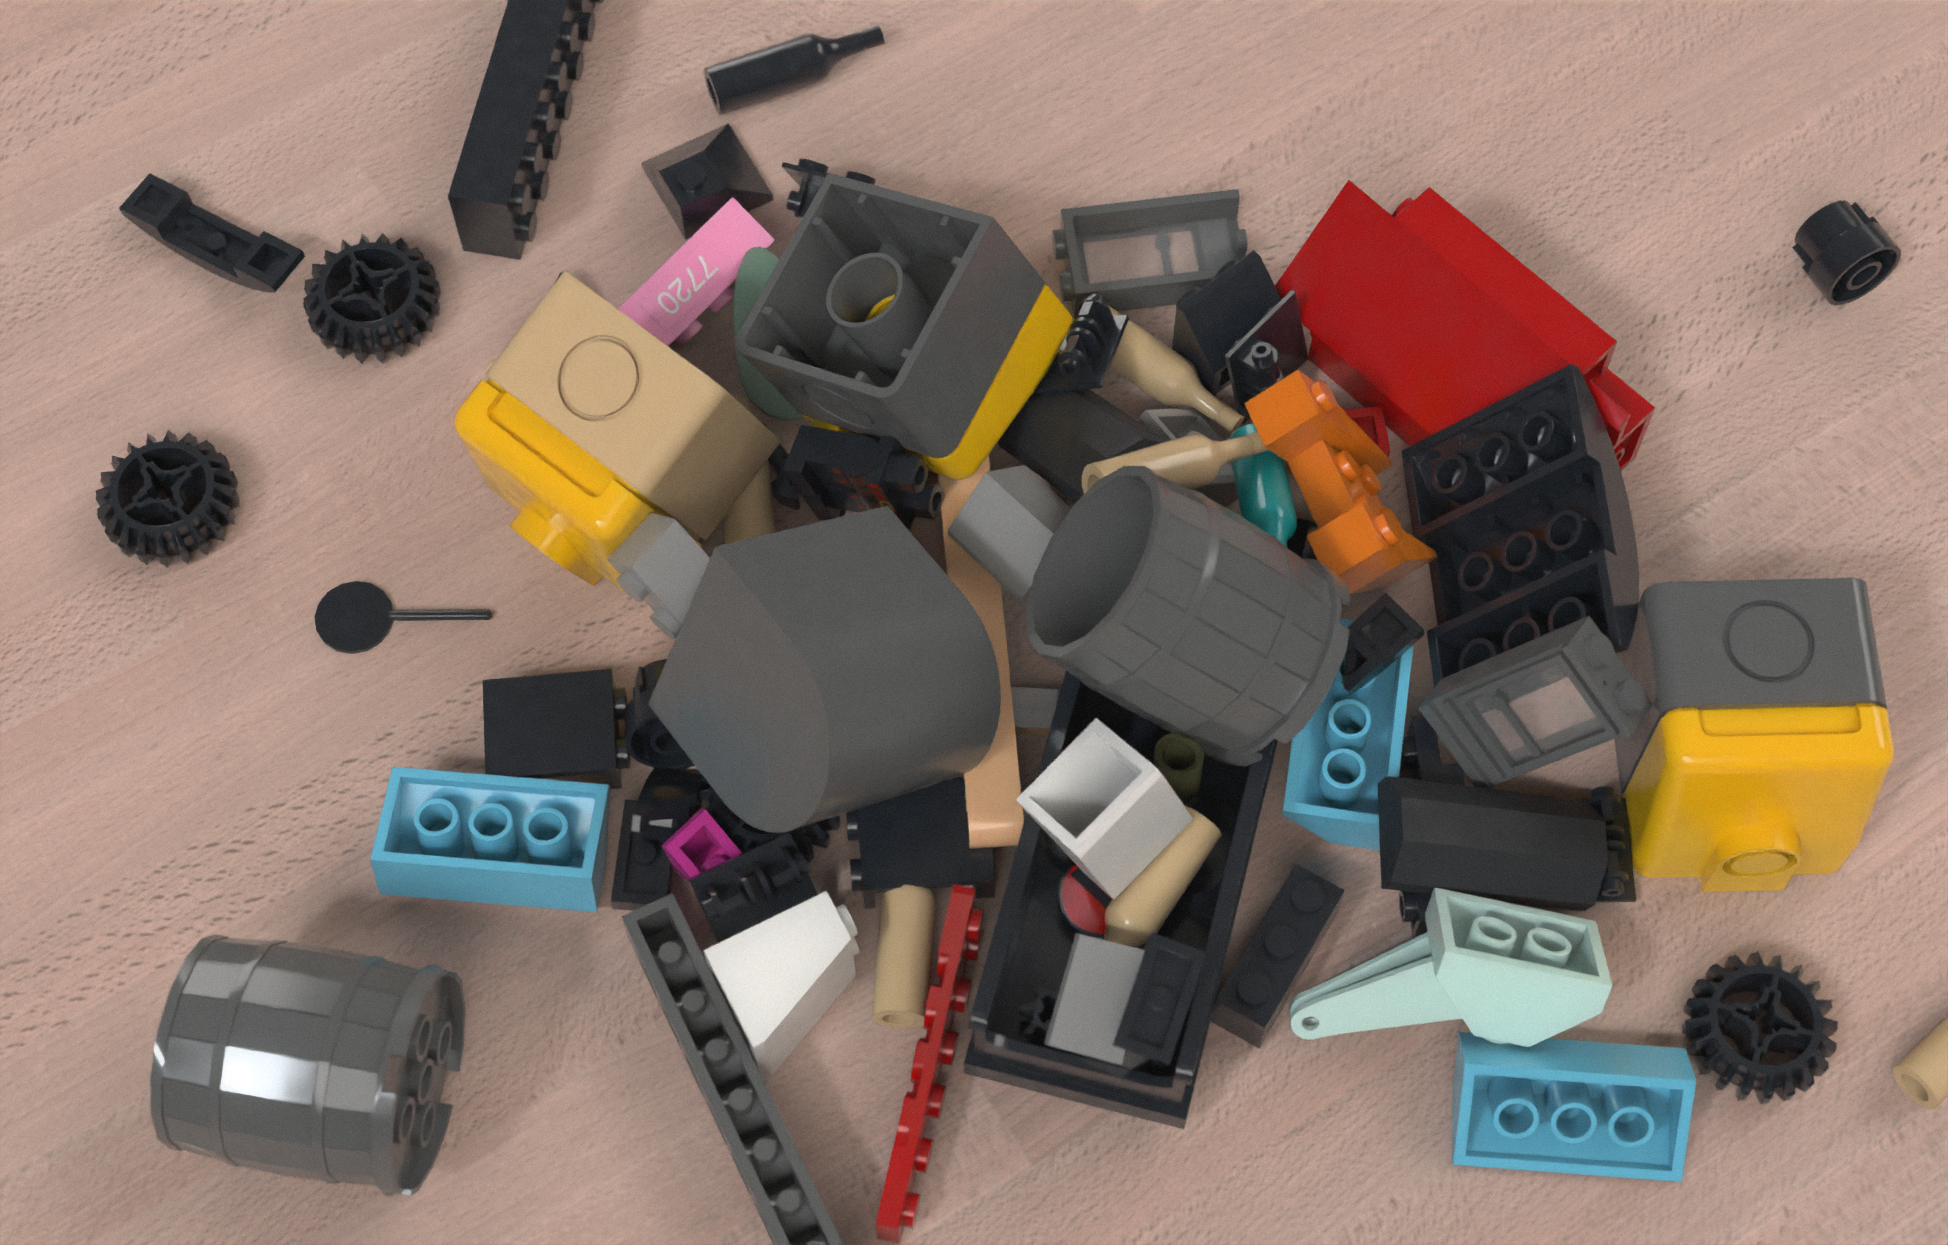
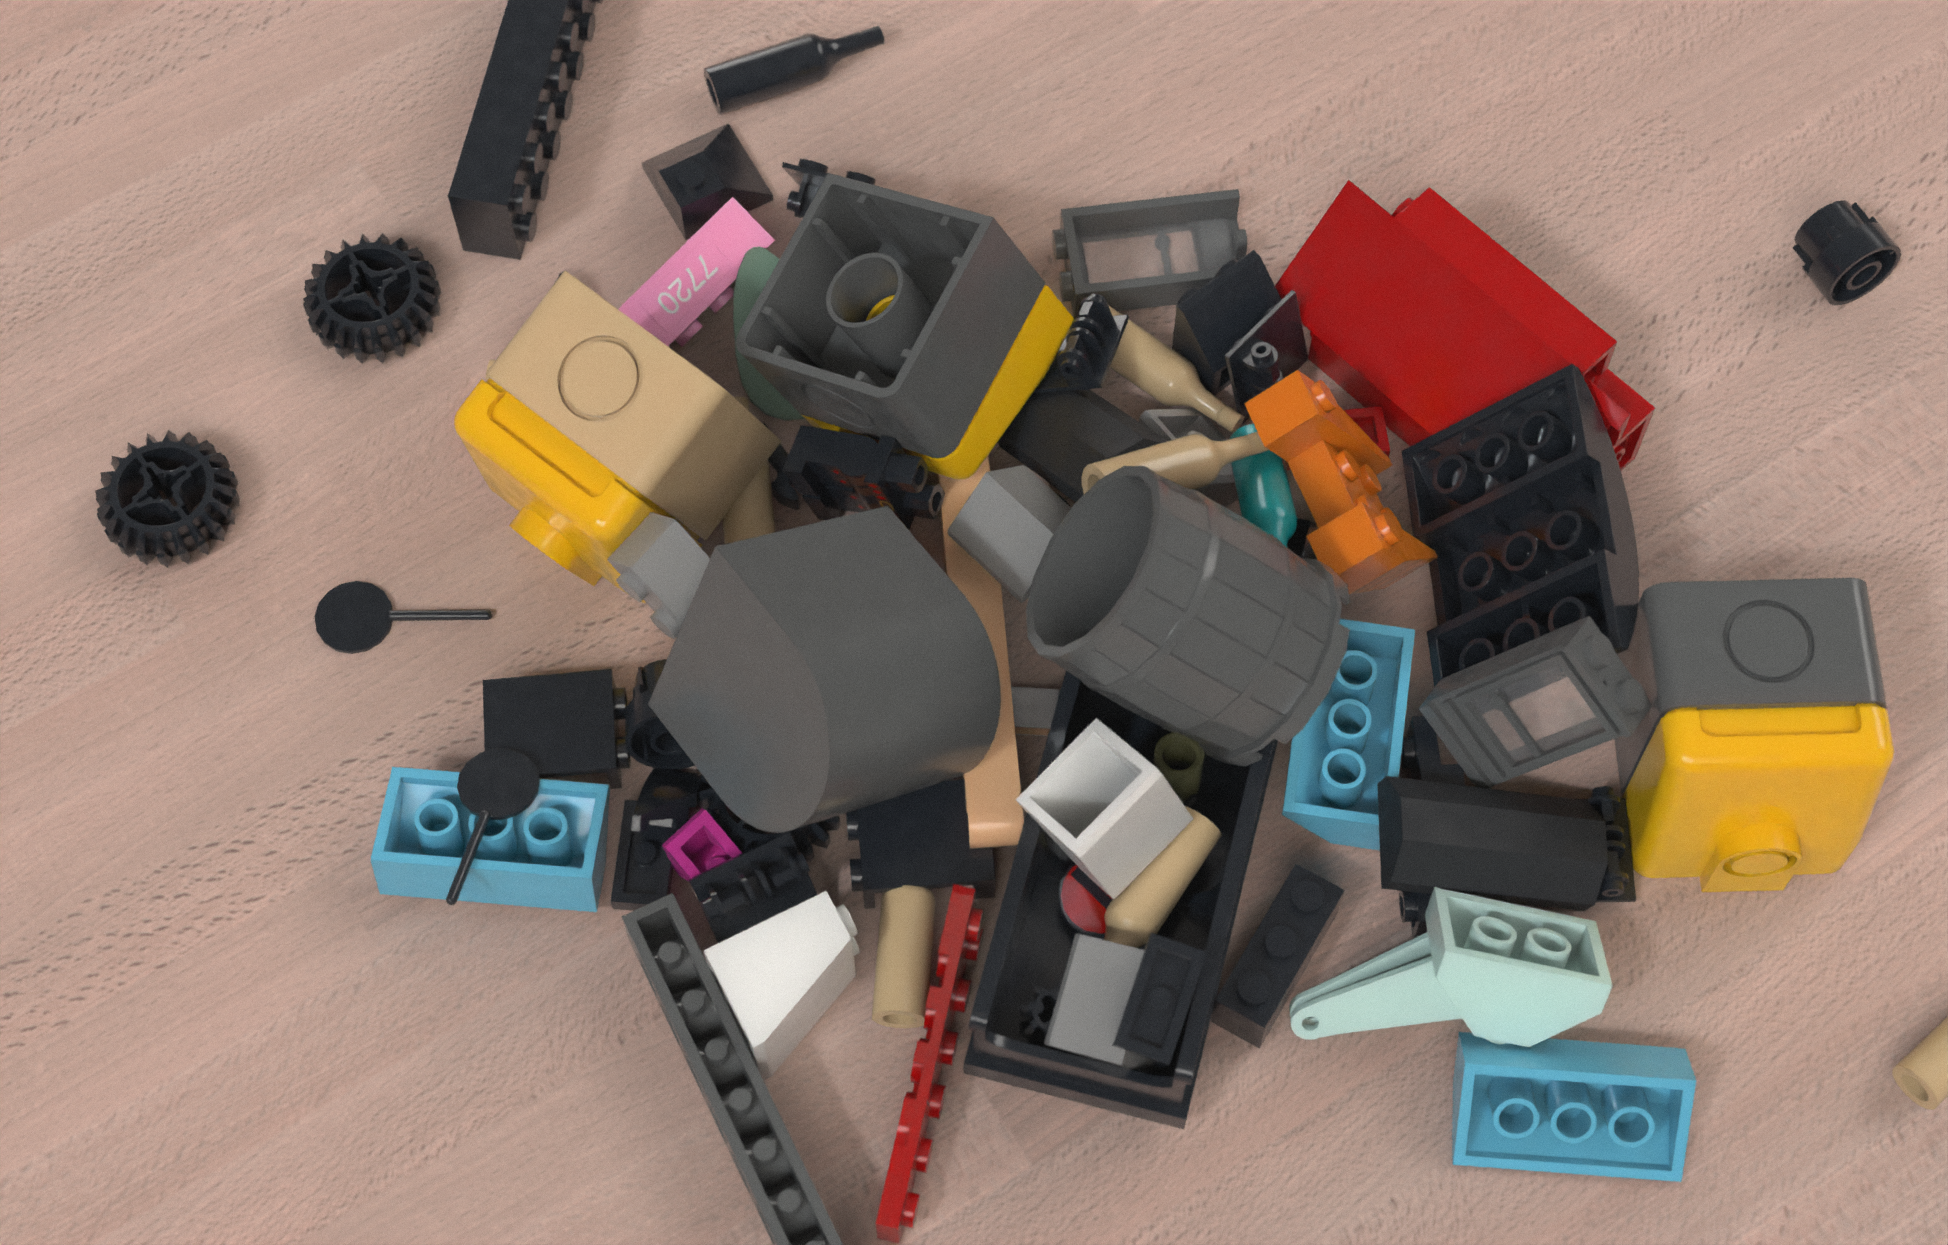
(209, 240): black slope -> none
(308, 1061): dark grey piece -> none
(494, 787): none -> black piece
(1377, 641): black slope -> none
(1804, 1035): black gear -> none

